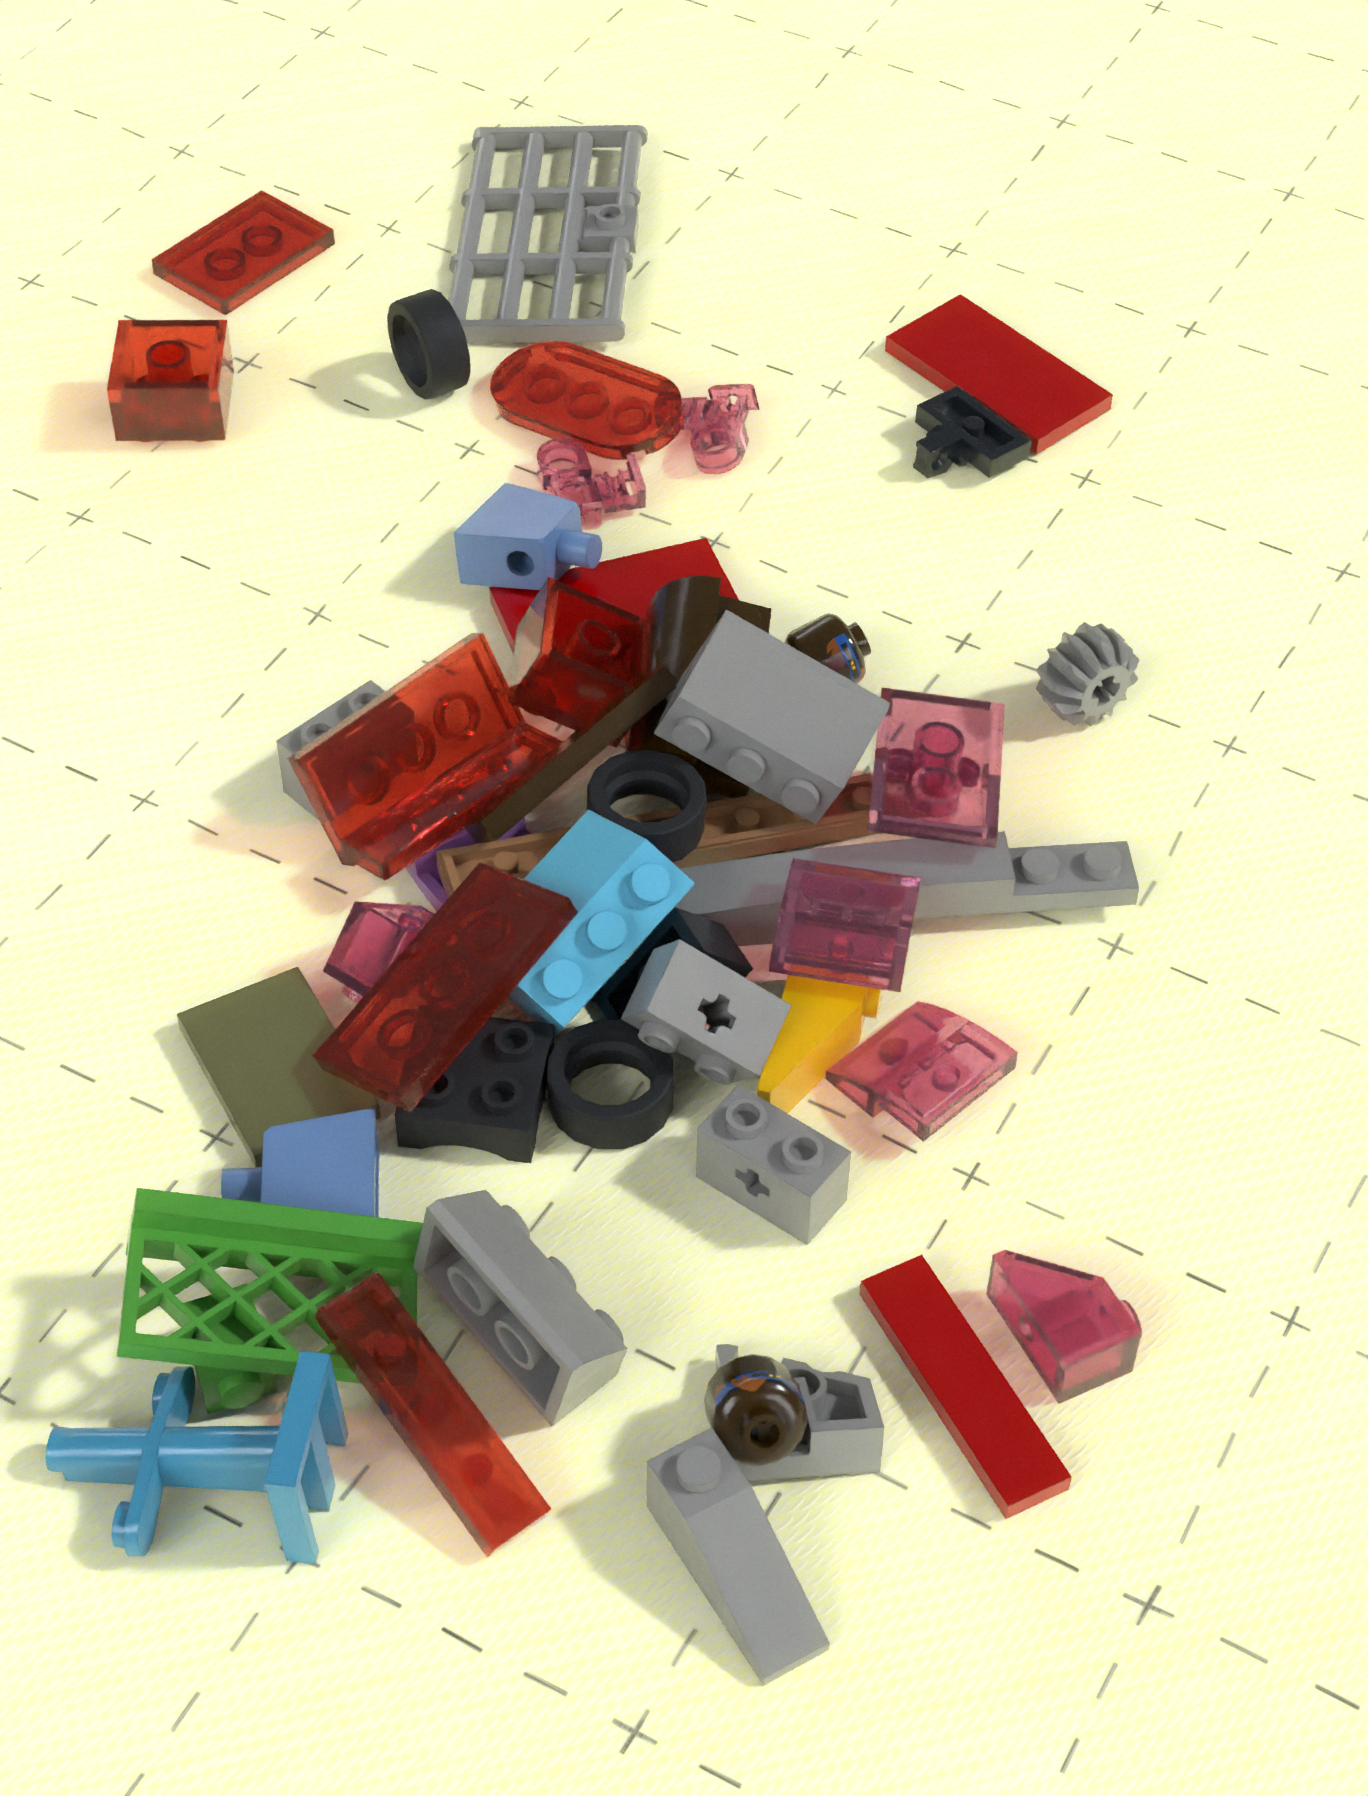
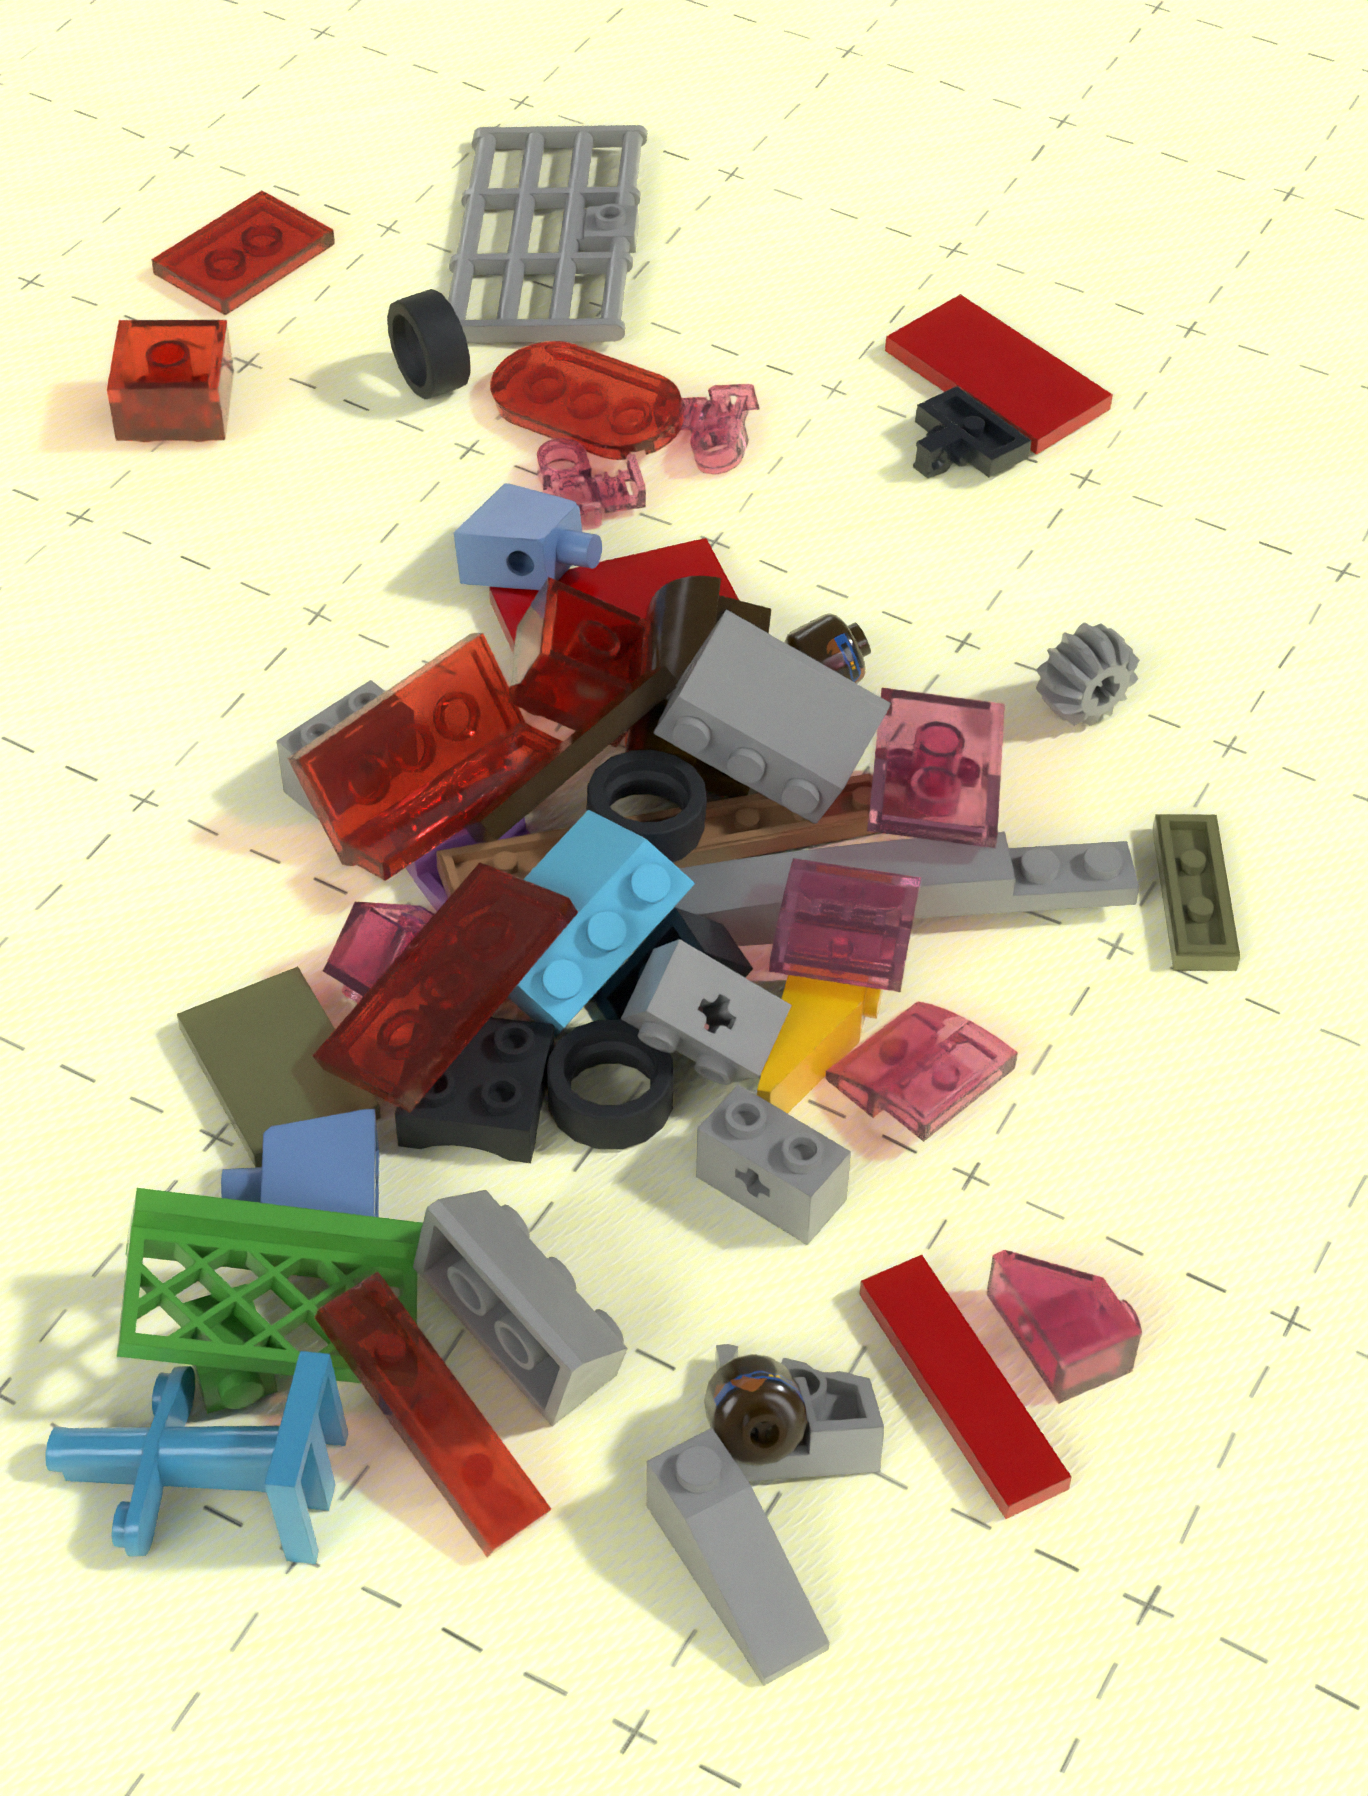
(1195, 893): none -> olive tile

